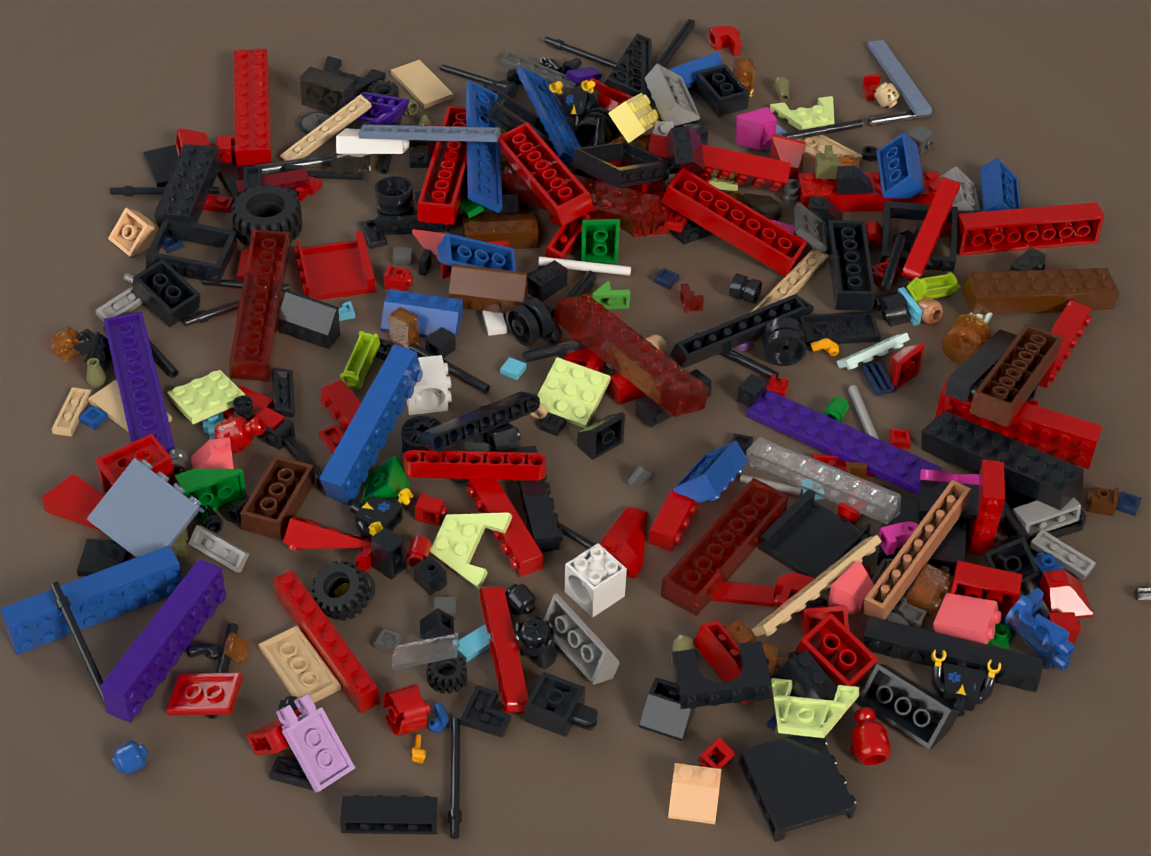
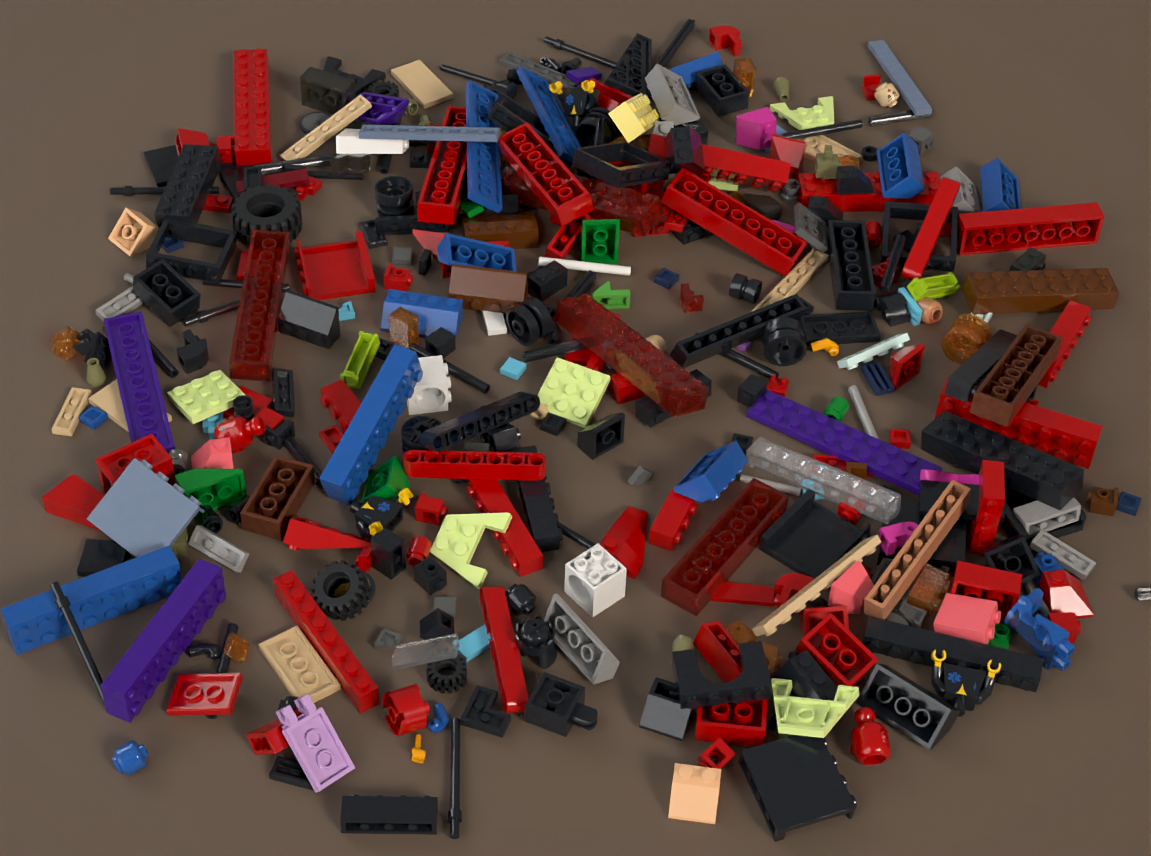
(194, 353): none -> black brick
(733, 722): none -> red brick

